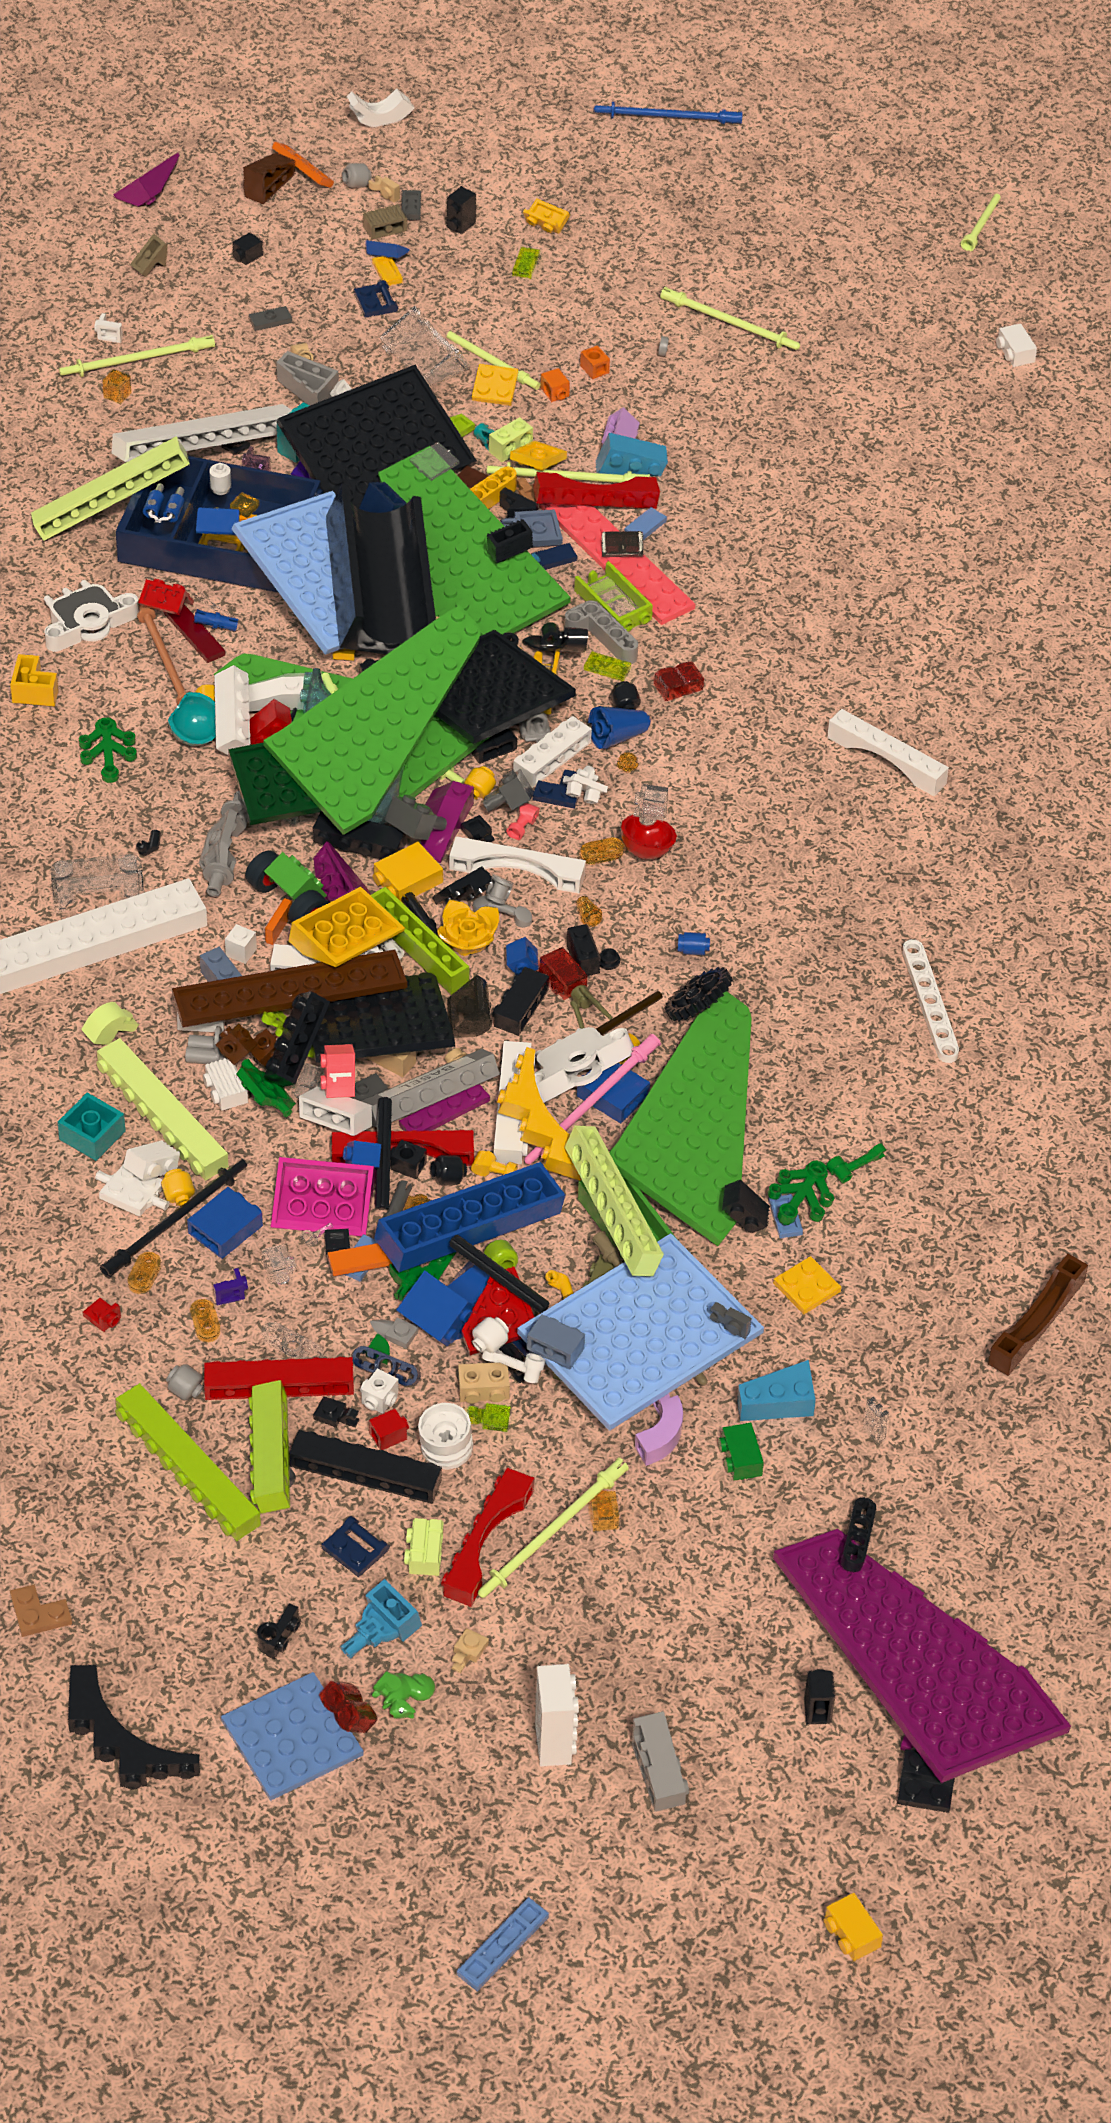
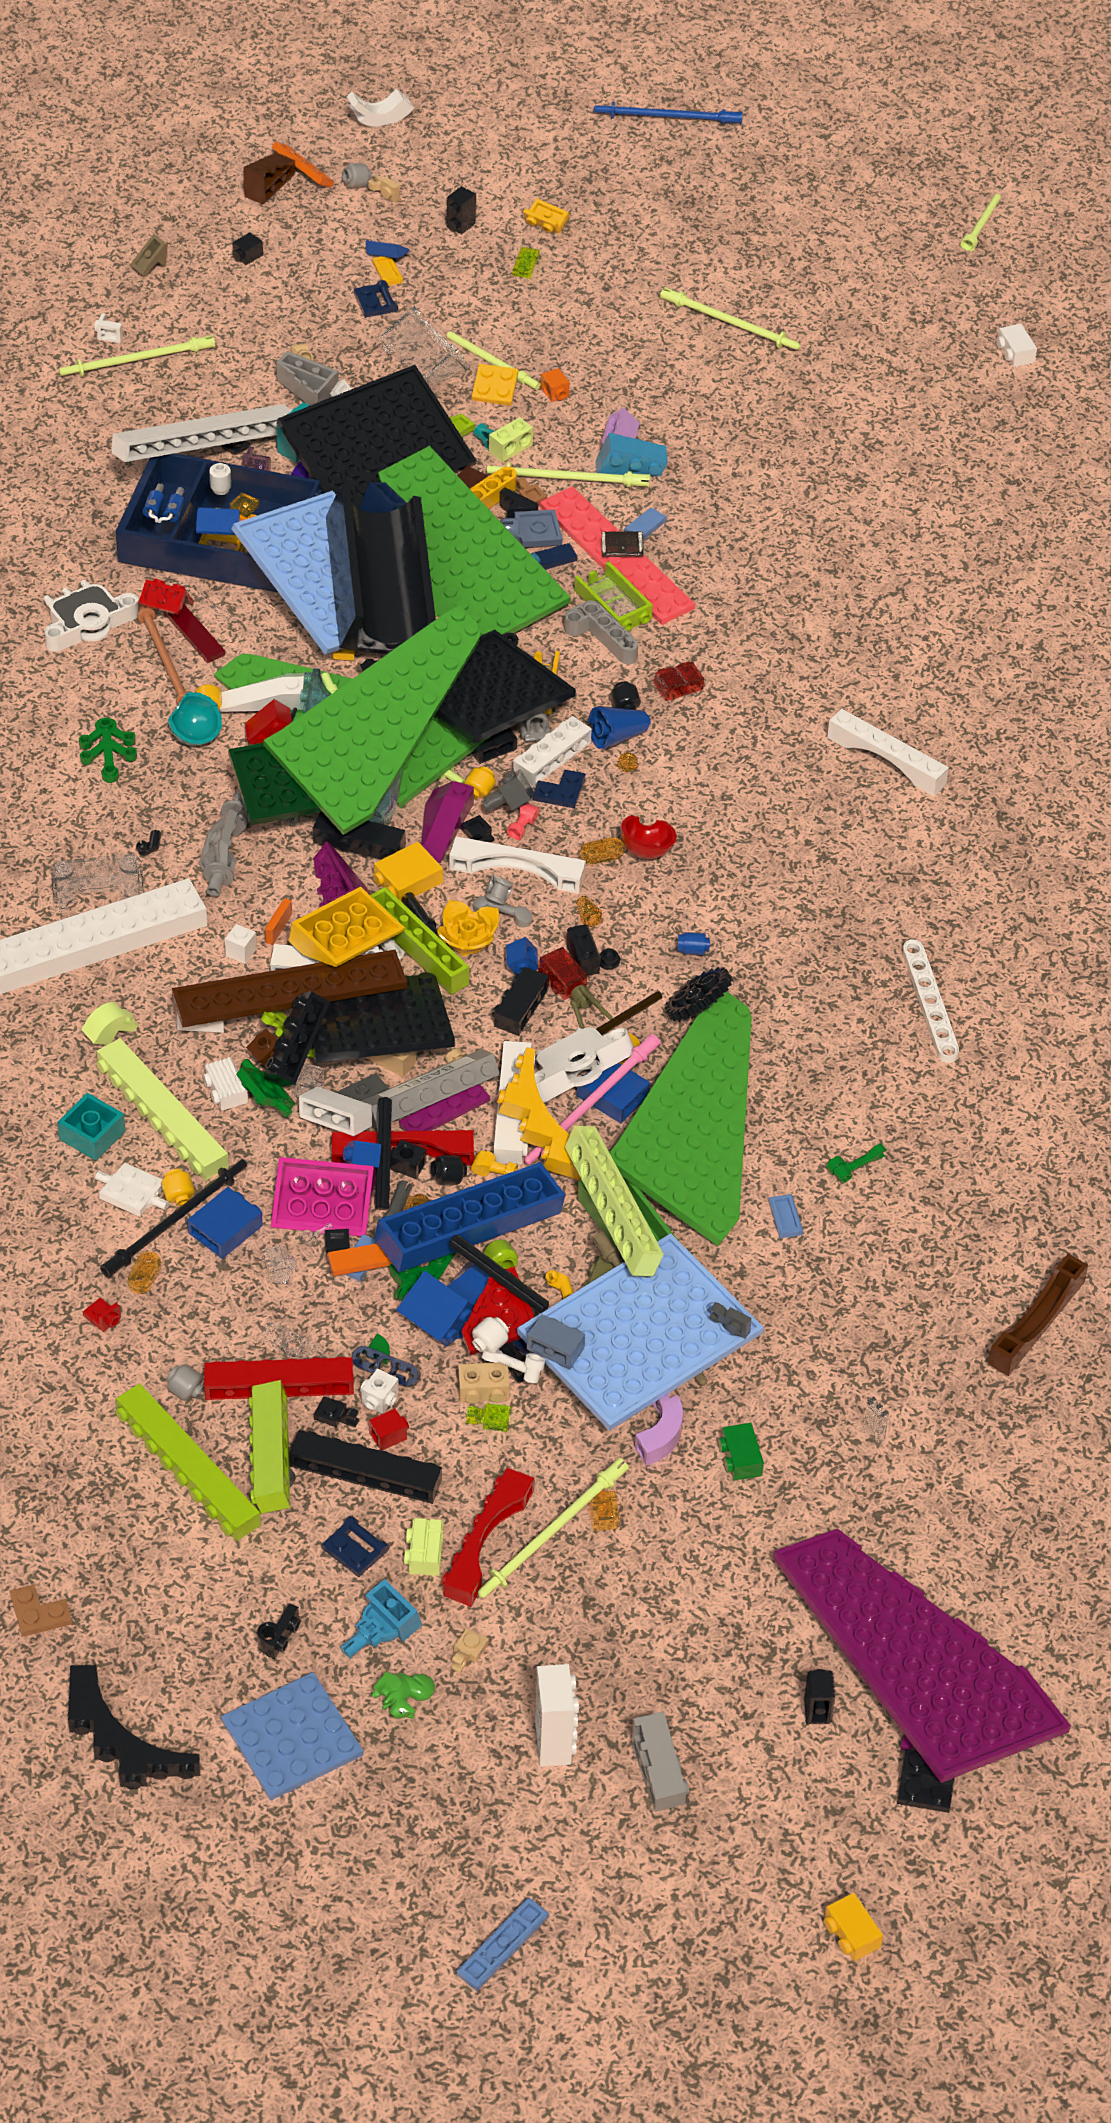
(32, 685): yellow brick -> none
(110, 488): yellowish green brick -> none
(116, 386): clear yellow brick -> none
(148, 185): magenta wedge -> none
(151, 1160): white brick -> none
(203, 1048): light grey piece -> none
(203, 1319): clear yellow plate -> none
(215, 620): blue pin -> none
(217, 966): sand blue brick -> none
(230, 1290): dark purple bracket -> none
(232, 709): white brick -> none
(235, 1043): reddish brown brick -> none
(270, 318): dark grey plate -> none
(274, 870): brick -> none
(338, 1071): coral brick -> none
(348, 1707): clear red brick -> none
(384, 222): dark tan brick -> none
(396, 1331): light grey plate -> none
(411, 204): dark grey plate -> none
(413, 818): dark grey brick -> none
(434, 461): clear piece -> none
(446, 1435): white wheel -> none
(466, 887): black plate -> none
(470, 1009): clear smoke brick -> none
(509, 541): black brick -> none
(538, 455): yellow plate -> none
(569, 640): black panel -> none
(586, 781): white hips -> none
(594, 362): orange brick -> none
(607, 666): clear neon green tile -> none
(633, 493): red arch -> none
(651, 804): clear brick -> none
(663, 346): light grey tile -> none
(745, 1206): black brick -> none
(778, 1395): dark azure wedge -> none
(807, 1285): yellow plate -> none
(815, 1173): green plant -> none
(858, 1534): black beam -> none

